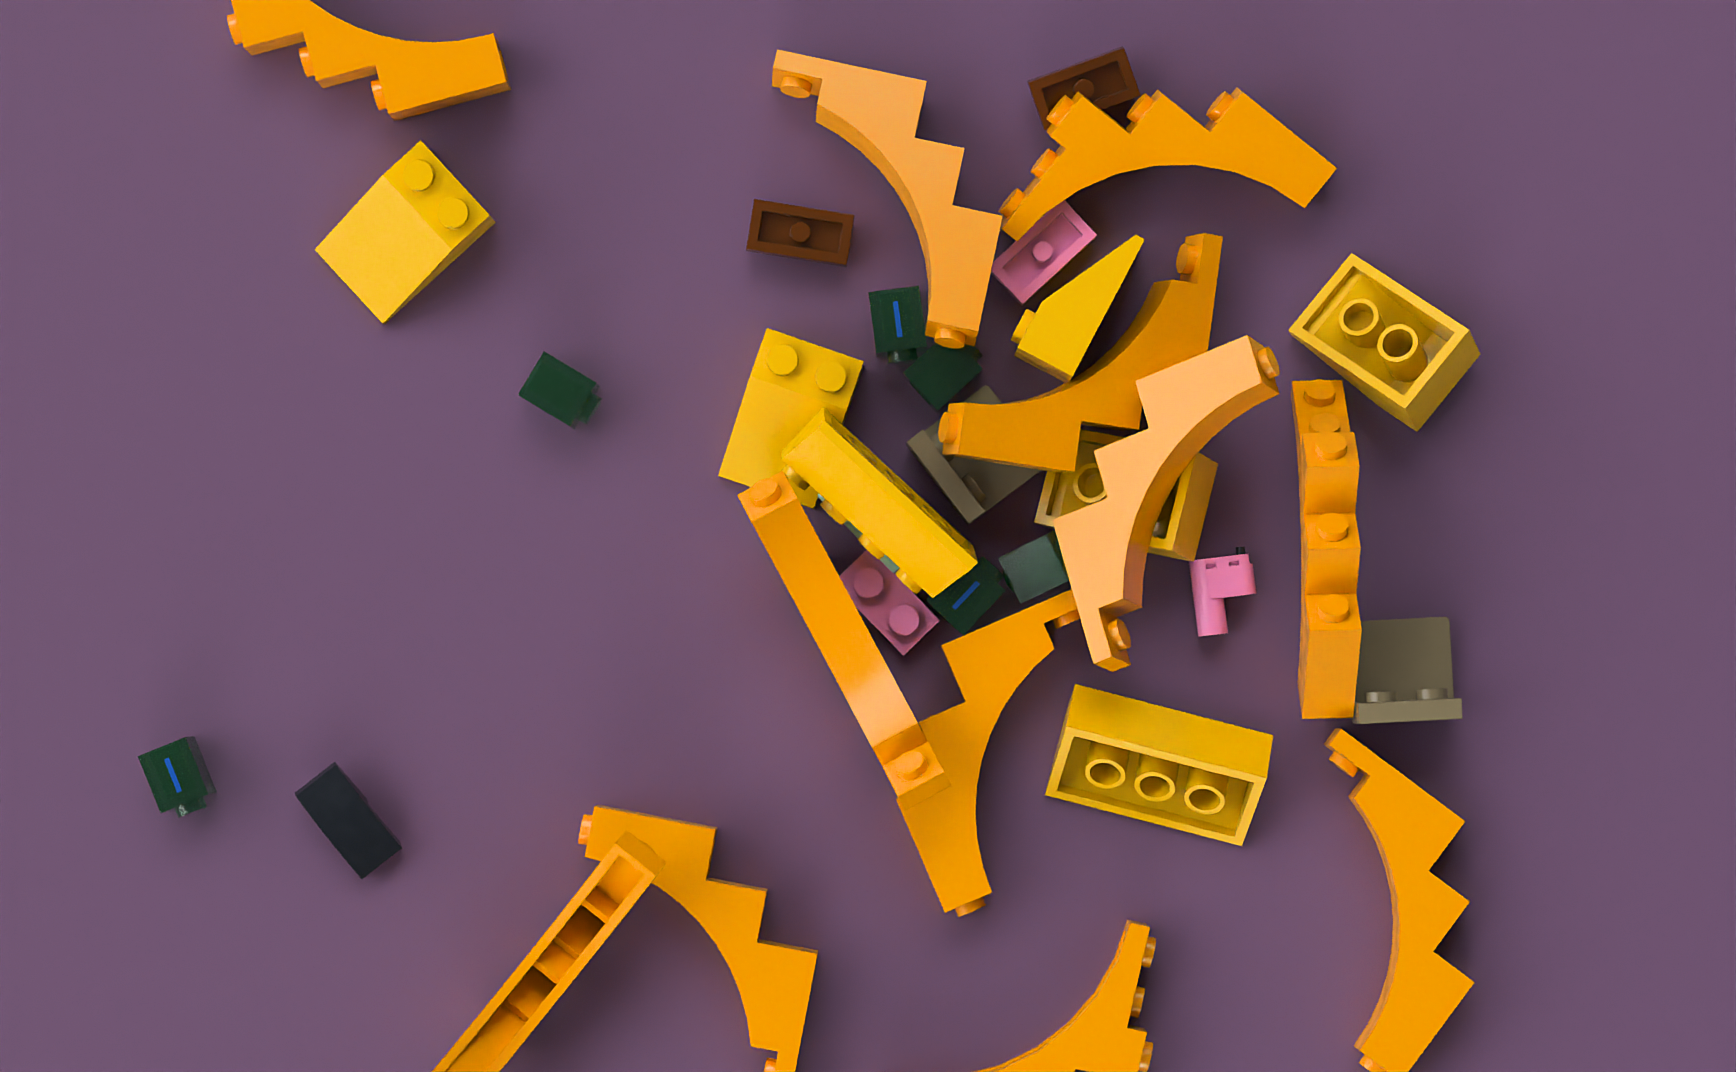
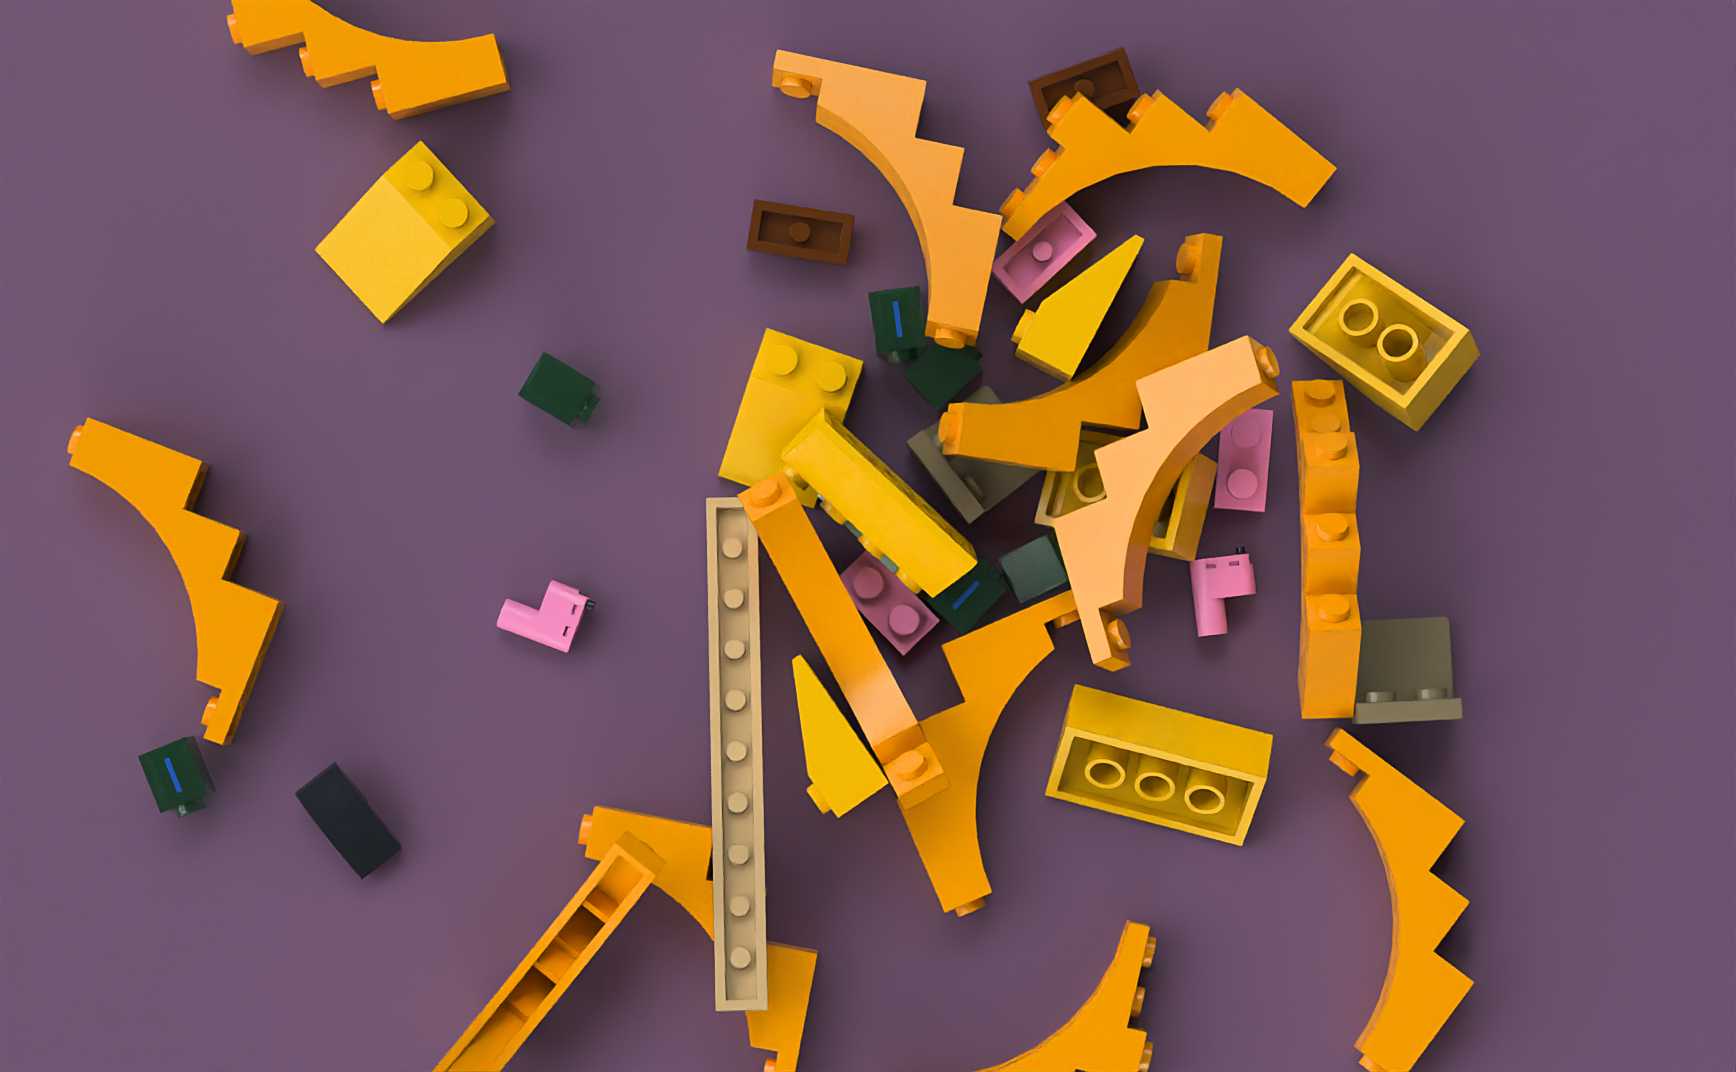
(229, 618): none -> light orange arch
(554, 622): none -> bright pink piece
(736, 758): none -> tan plate
(835, 755): none -> yellow slope
(1243, 462): none -> bright pink plate

